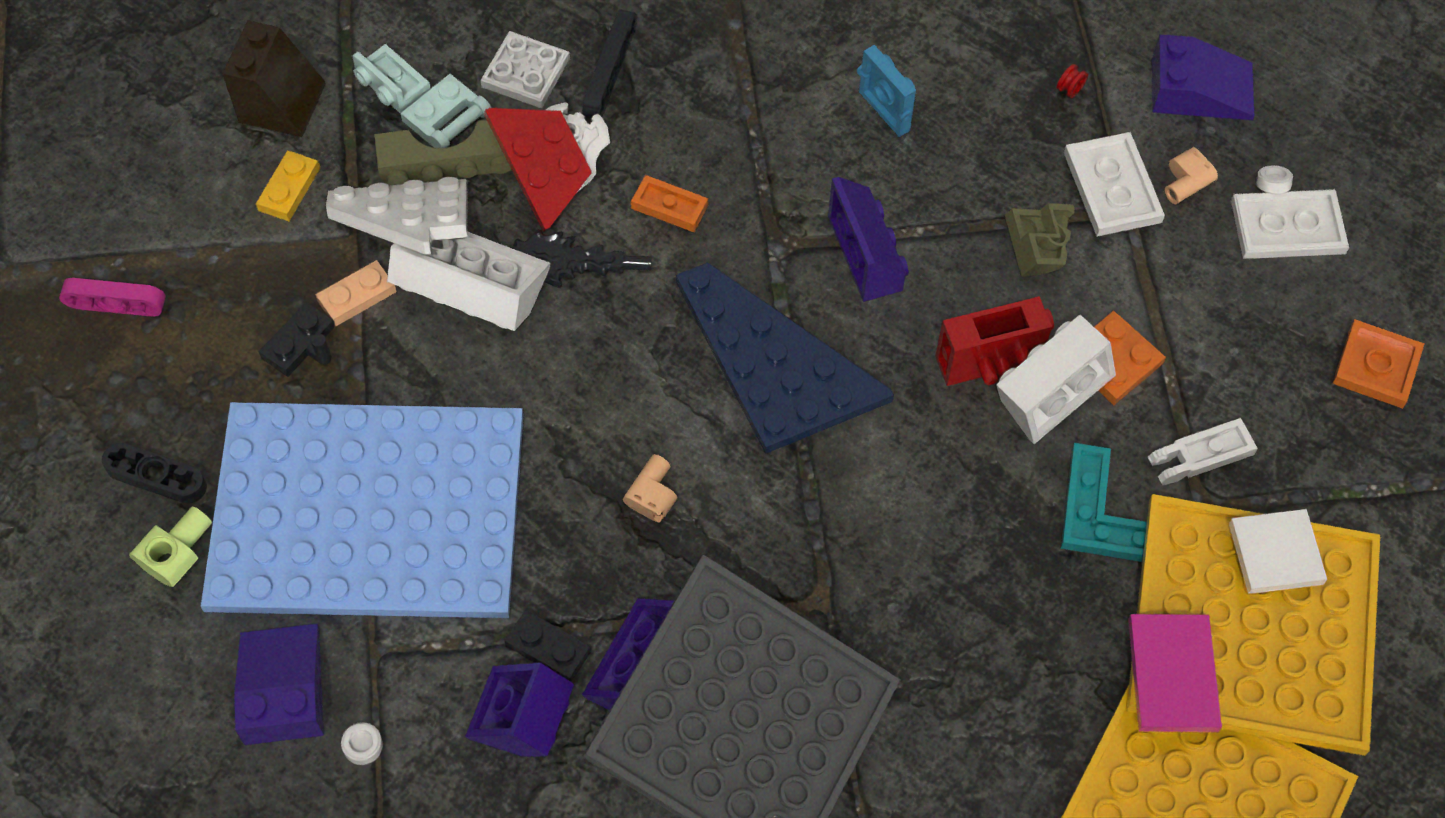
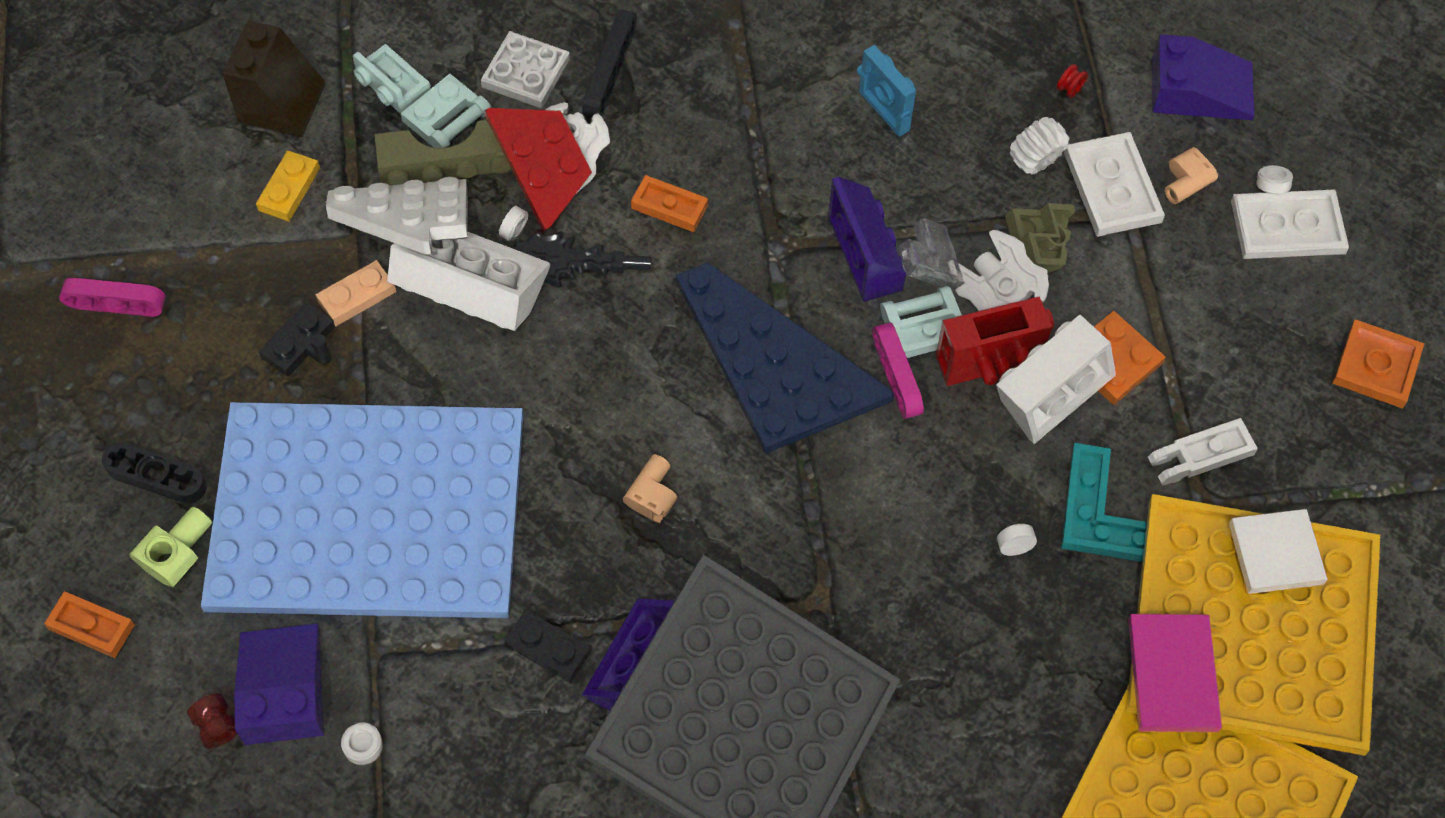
(89, 624): none -> orange plate
(213, 720): none -> clear red wheel
(513, 224): none -> white tile
(520, 709): dark purple slope -> none
(897, 370): none -> dark pink beam
(922, 332): none -> light aqua plate
(931, 256): none -> clear plate
(1005, 280): none -> white piece
(1016, 539): none -> white tile
(1039, 145): none -> white gear

